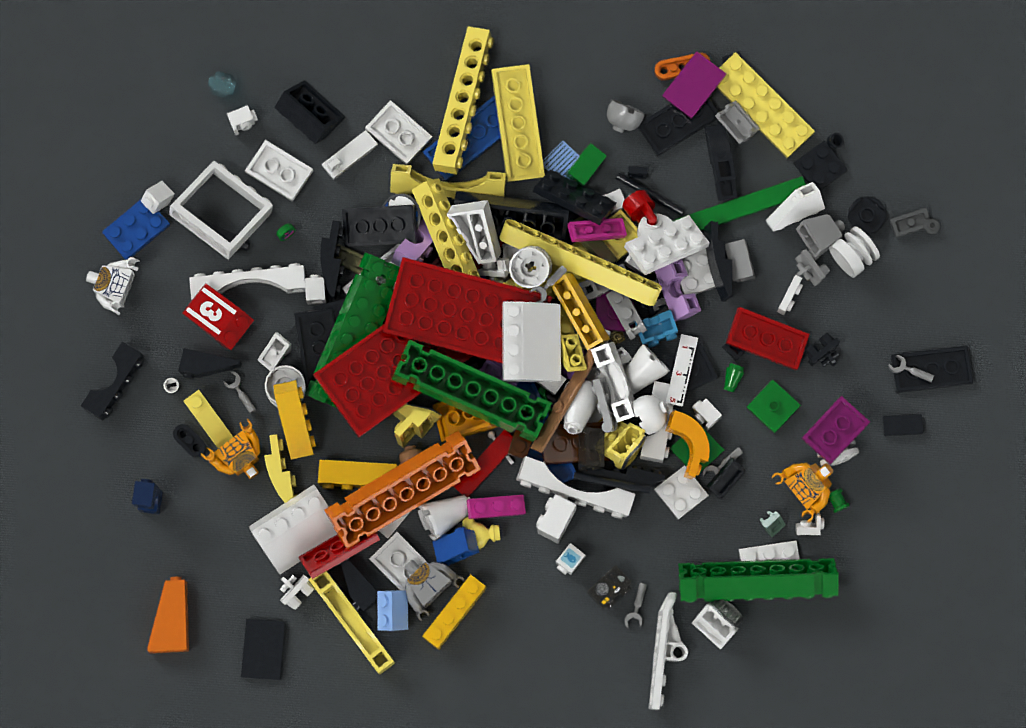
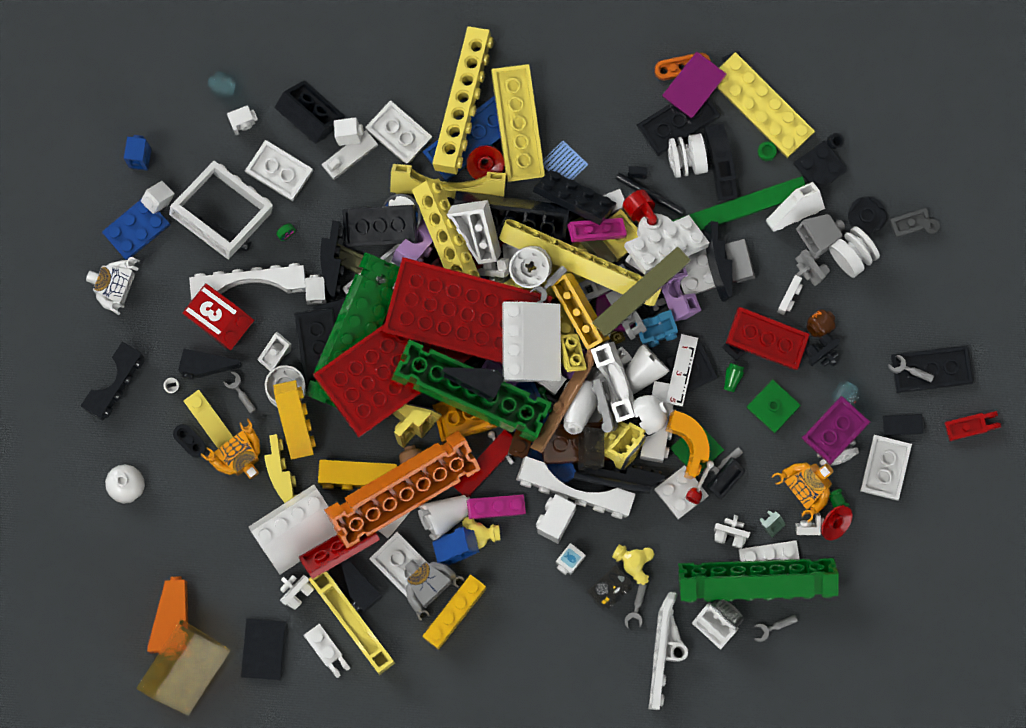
(124, 483): none -> white cylinder
(137, 152): none -> blue brick
(147, 496): dark blue arch -> none
(183, 668): none -> clear yellow slope
(325, 648): none -> white hinge
(348, 131): none -> white brick
(392, 610): light blue brick -> none
(477, 380): none -> black slope
(494, 164): none -> red dish
(586, 164): green hinge -> none
(623, 116): light grey cylinder -> none
(634, 561): none -> light yellow animal
(641, 291): none -> olive tile
(688, 155): none -> white wheel
(694, 495): none -> hinge
(706, 413): white brick -> none
(722, 531): none -> white hips
(737, 122): light grey hinge -> none
(767, 151): none -> green tile
(777, 625): none -> light grey piece
(821, 323): none -> reddish brown head
(836, 522): none -> red dish
(848, 391): none -> clear light blue head
(886, 467): none -> white plate
(970, 426): none -> red hinge

